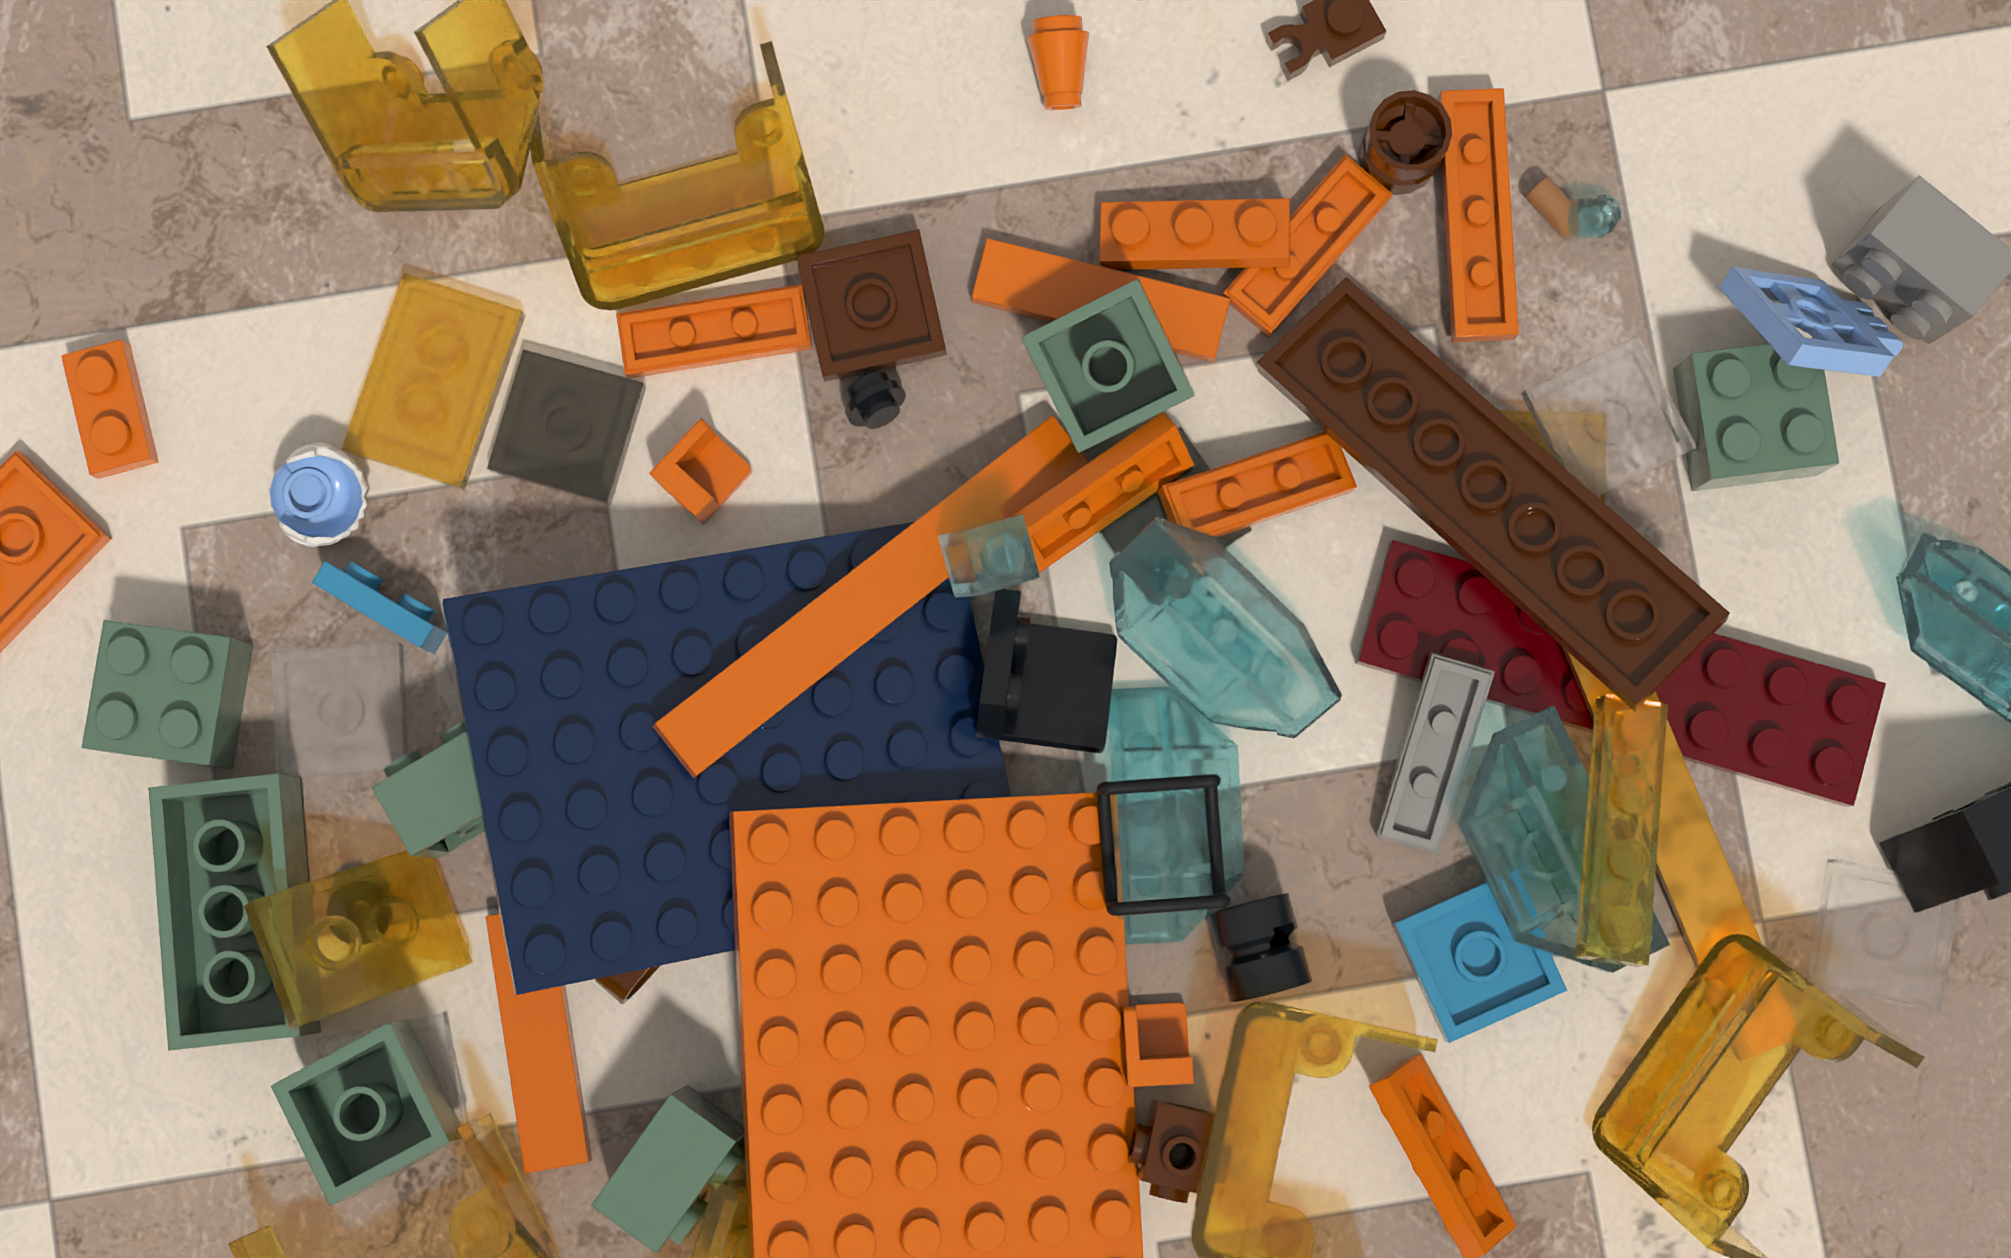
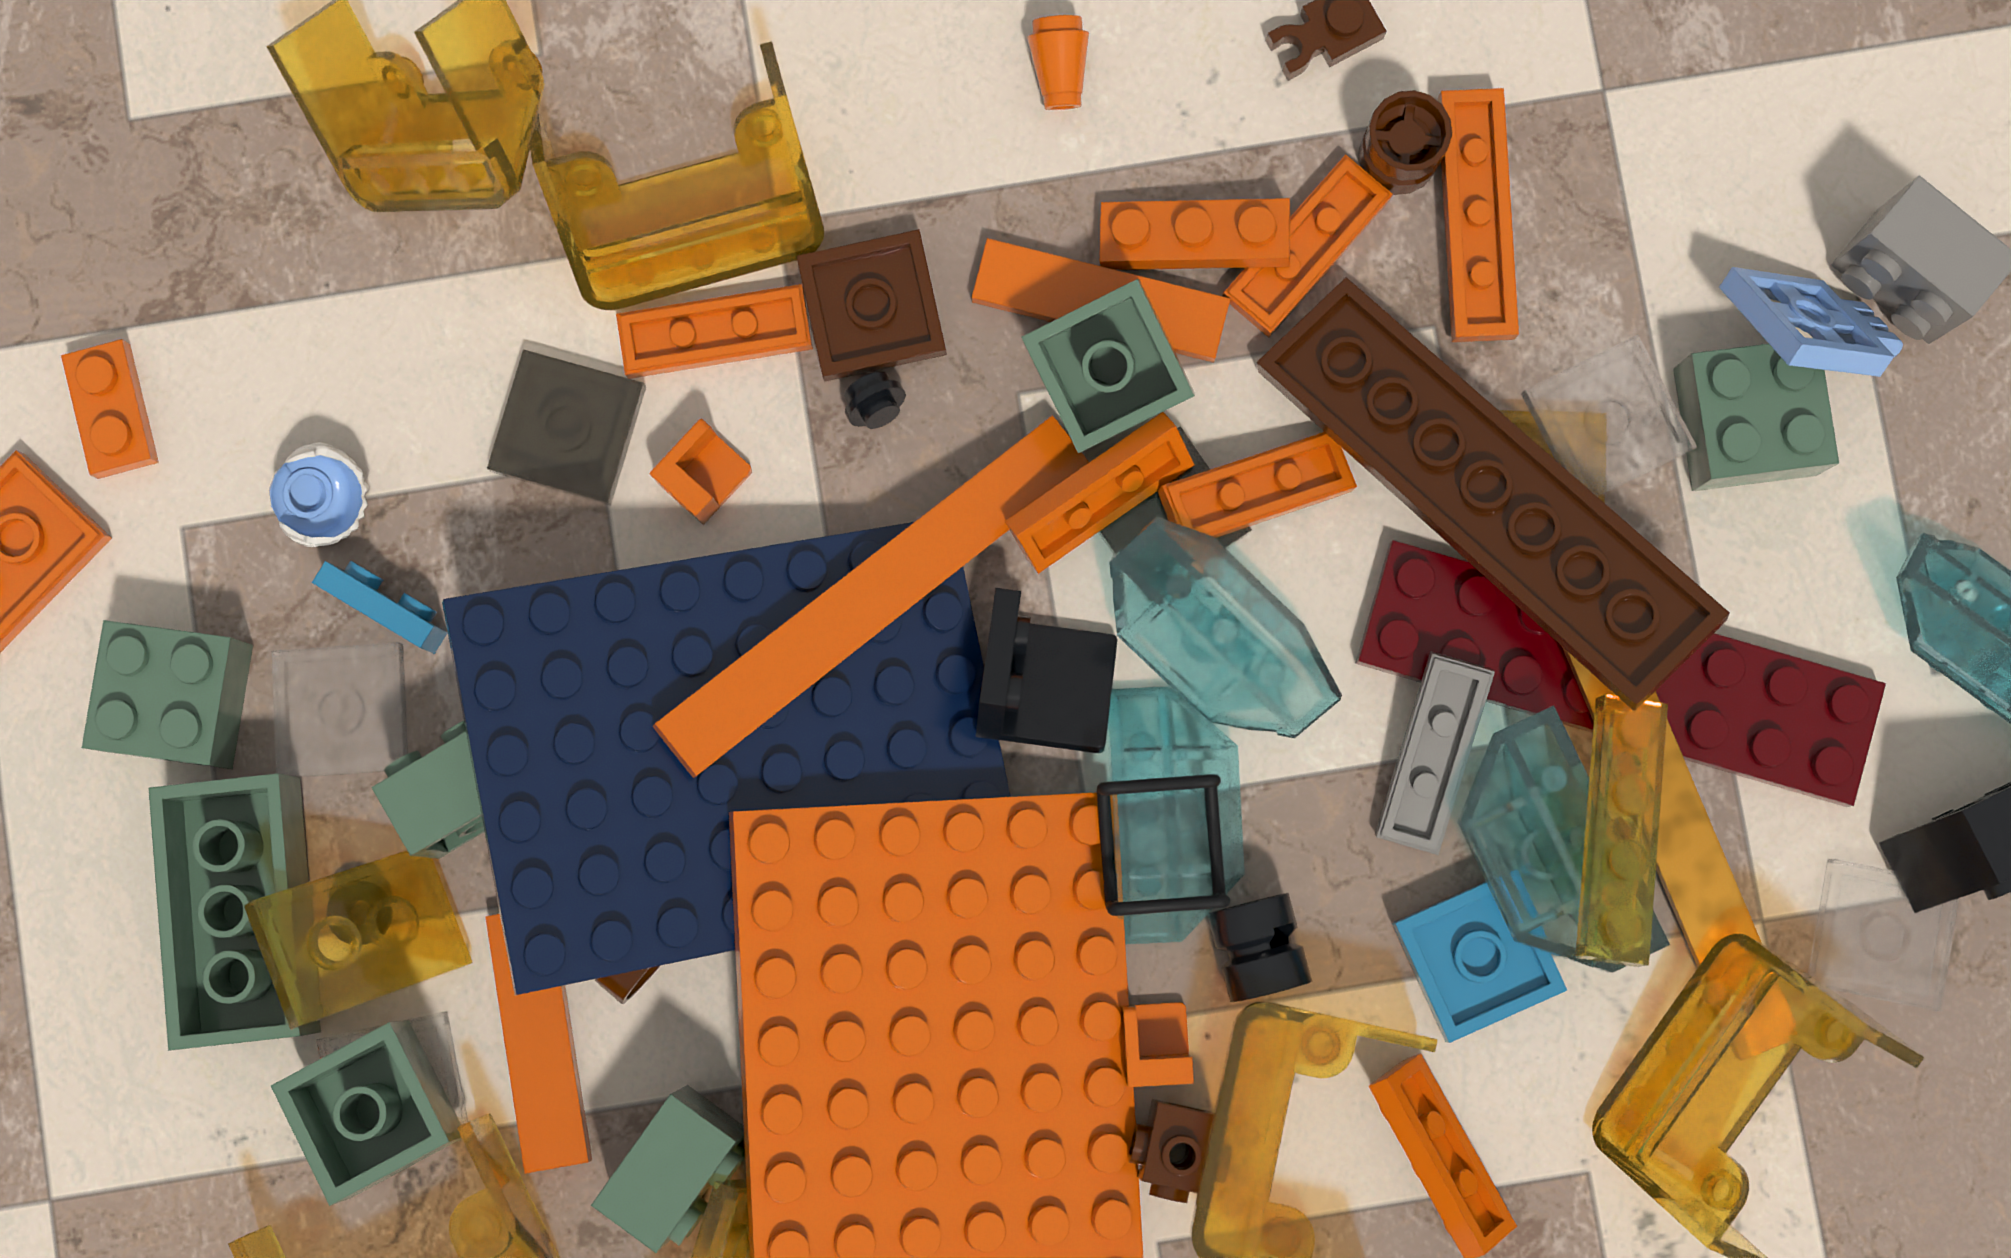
(433, 381): clear yellow tile -> none
(989, 556): clear light blue brick -> none
(1575, 217): arm -> none

